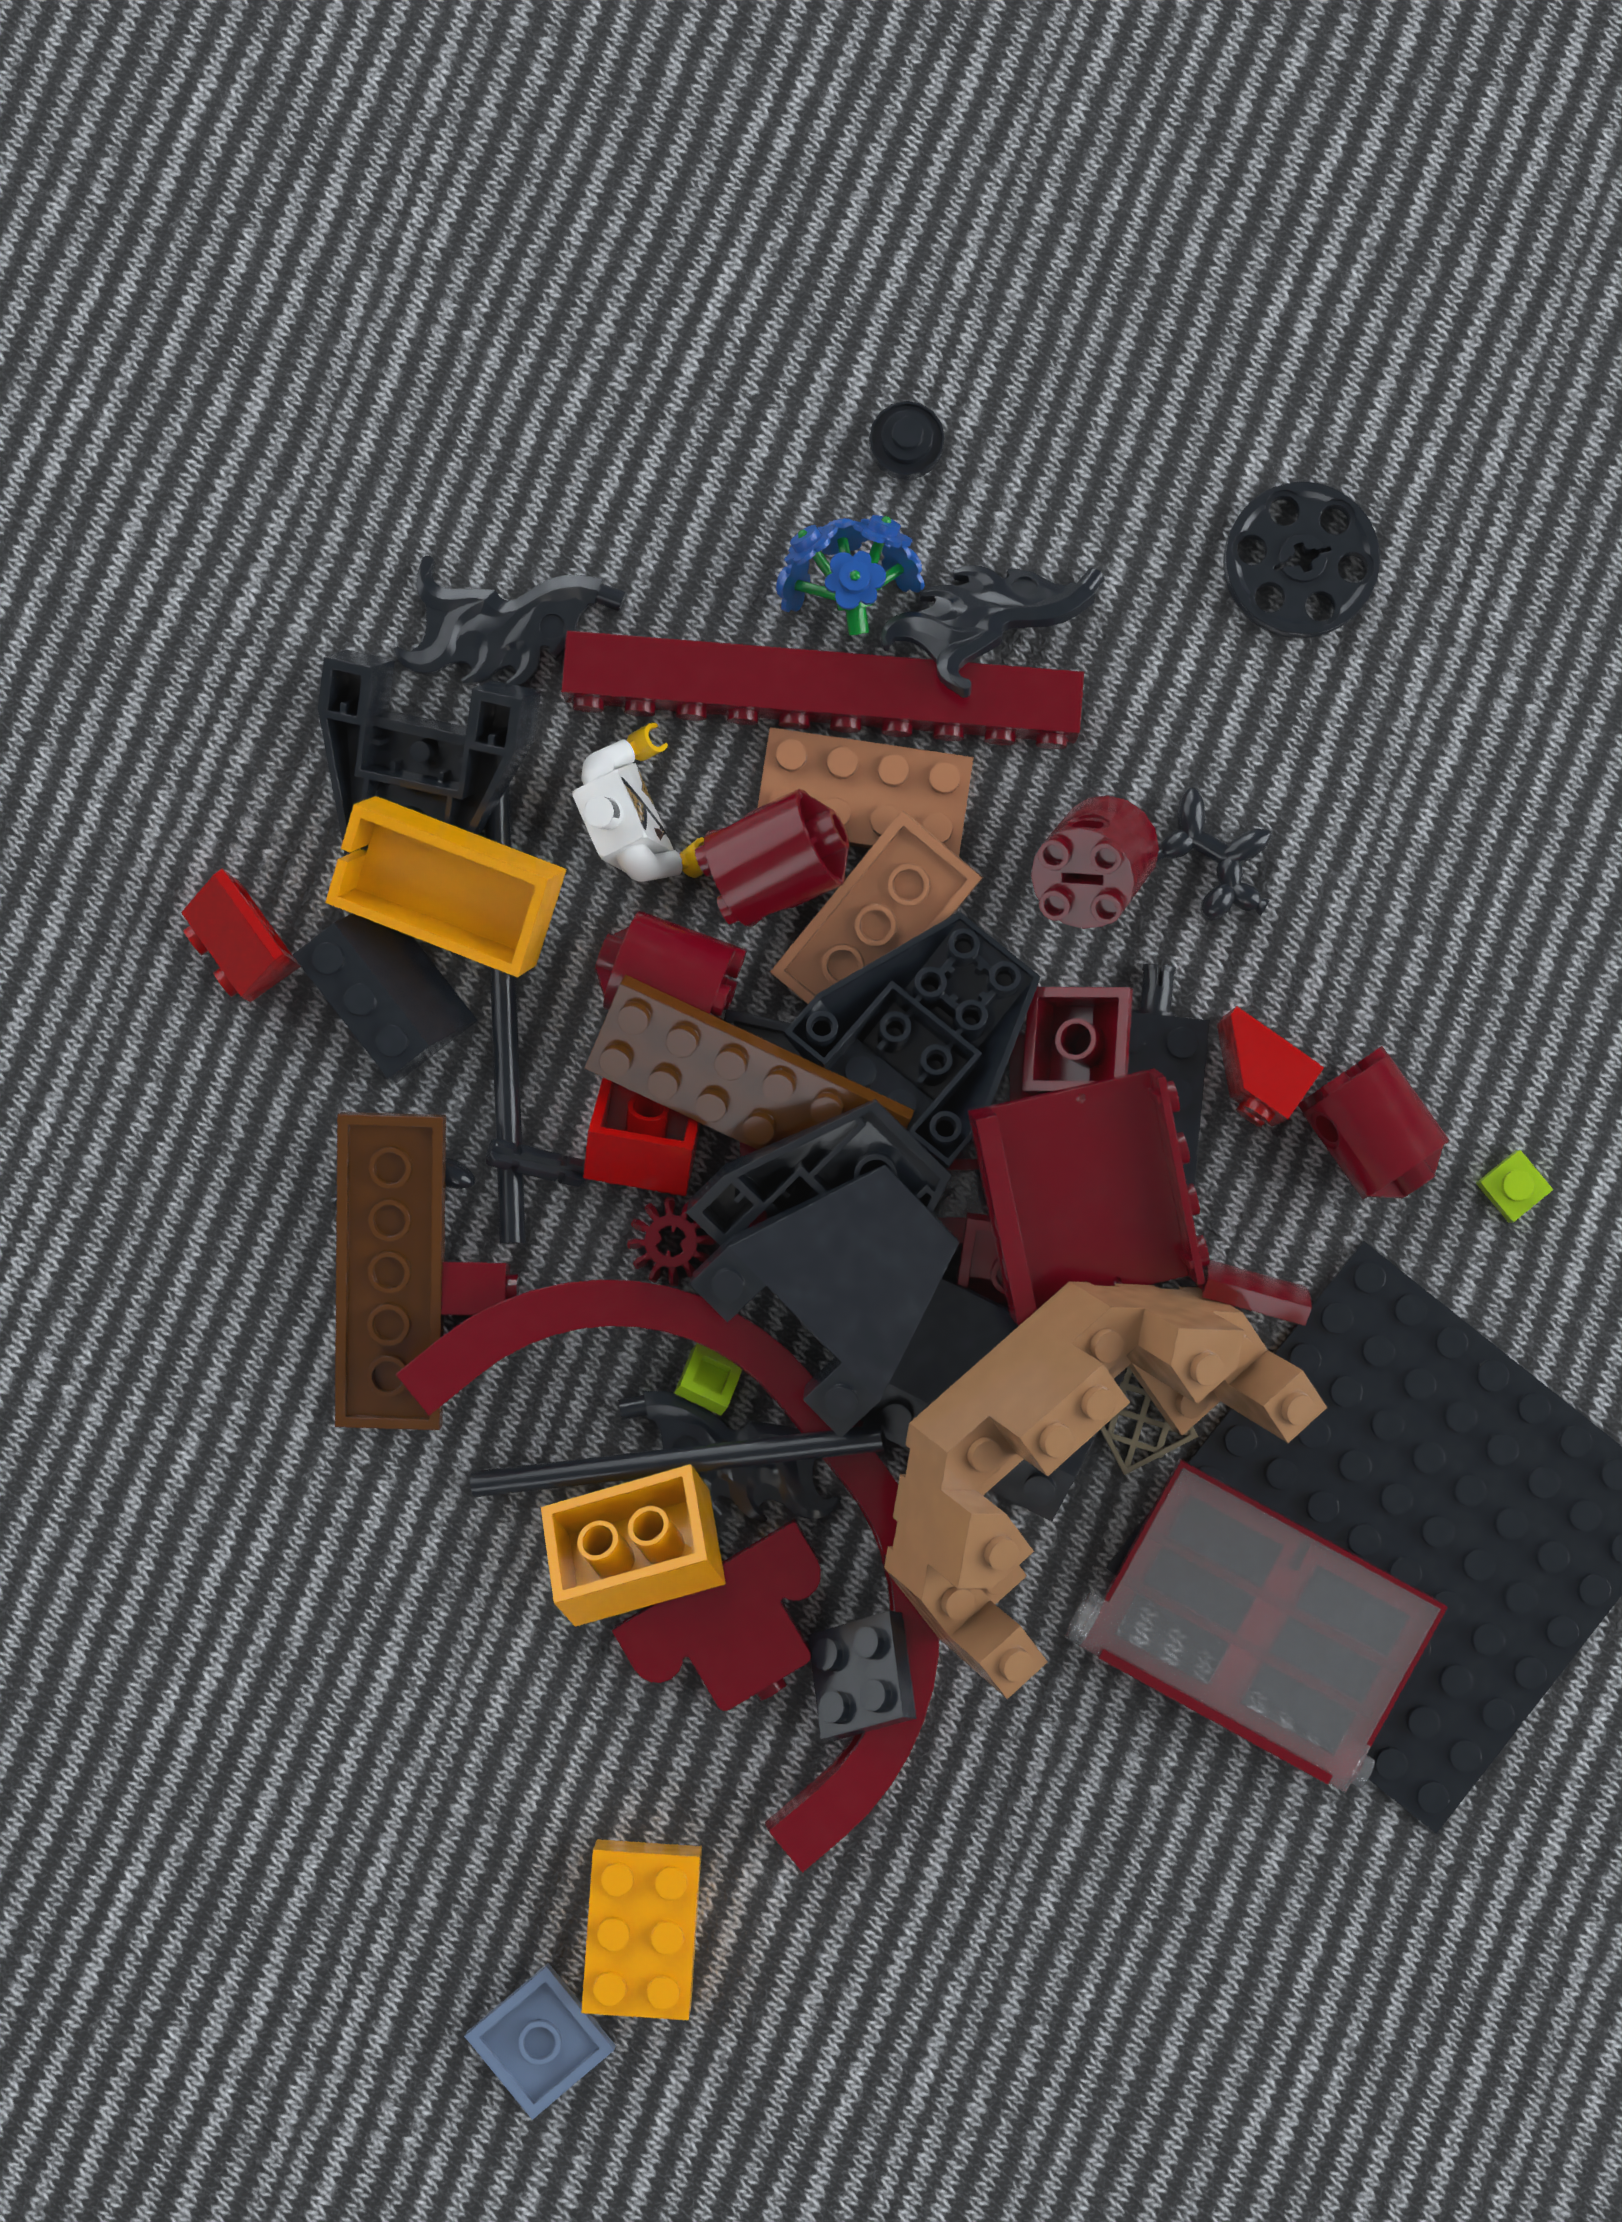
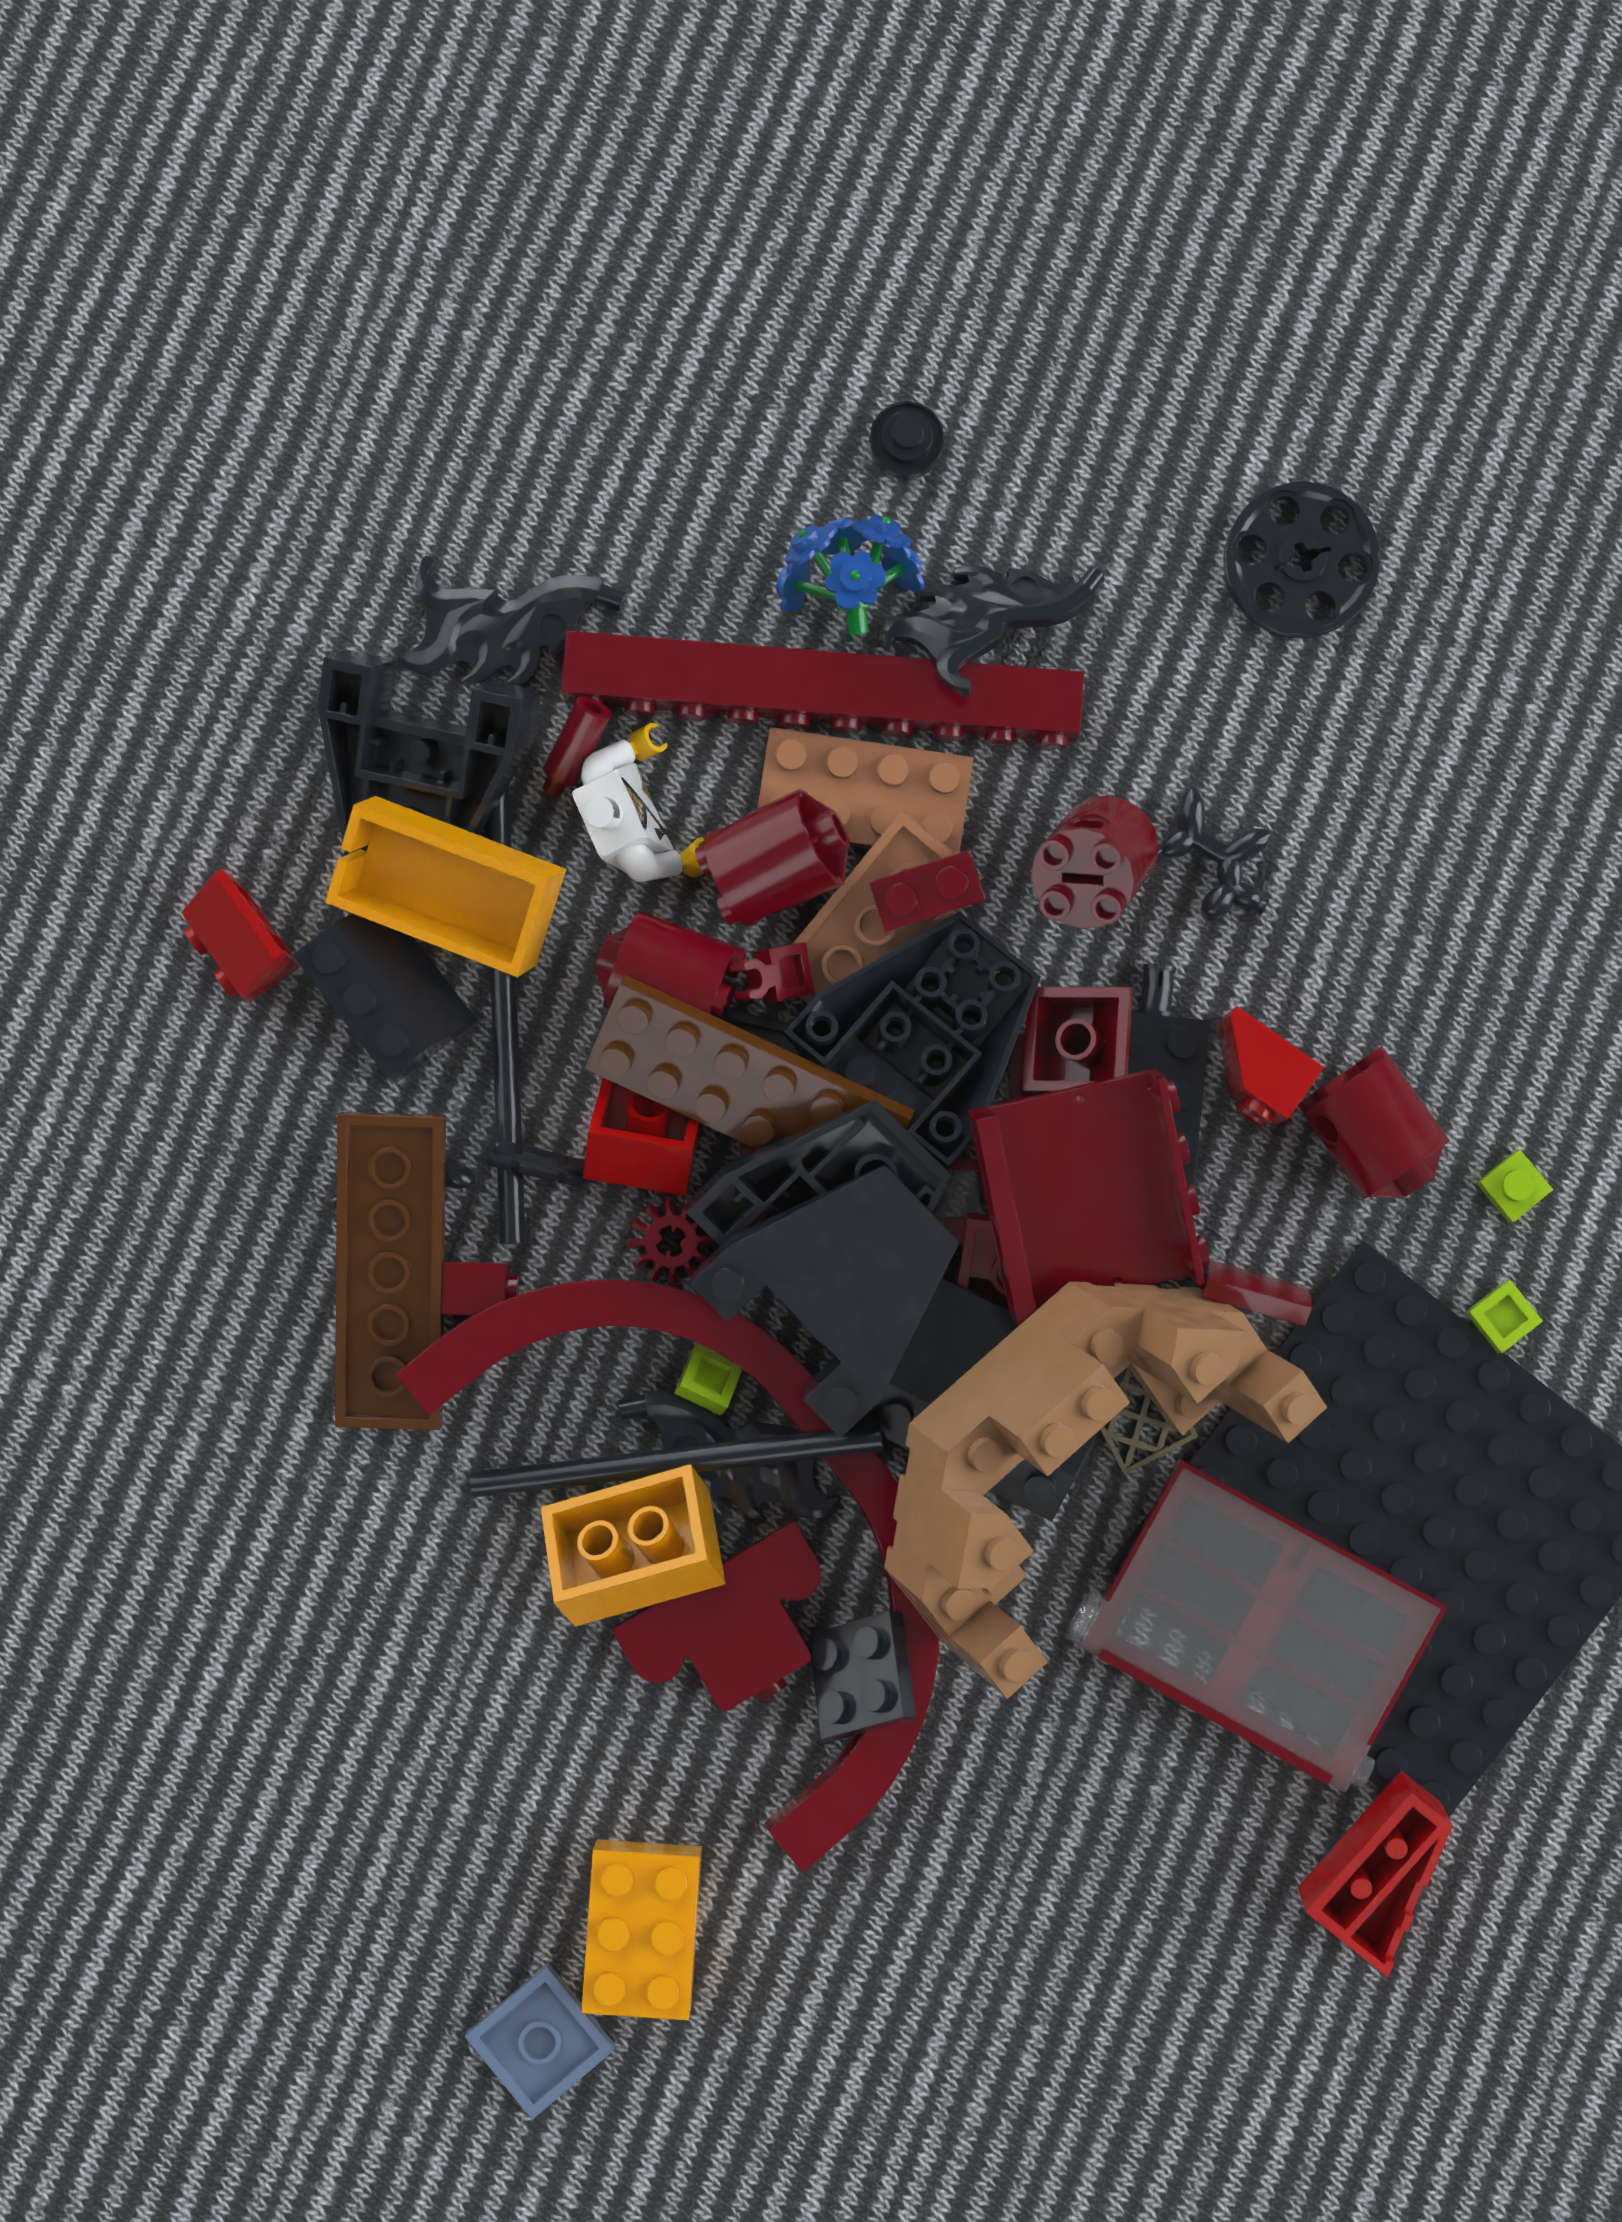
(574, 744): none -> dark red cylinder
(776, 974): none -> dark red plate
(927, 890): none -> dark red plate
(1378, 1871): none -> red wedge
(1504, 1316): none -> lime plate

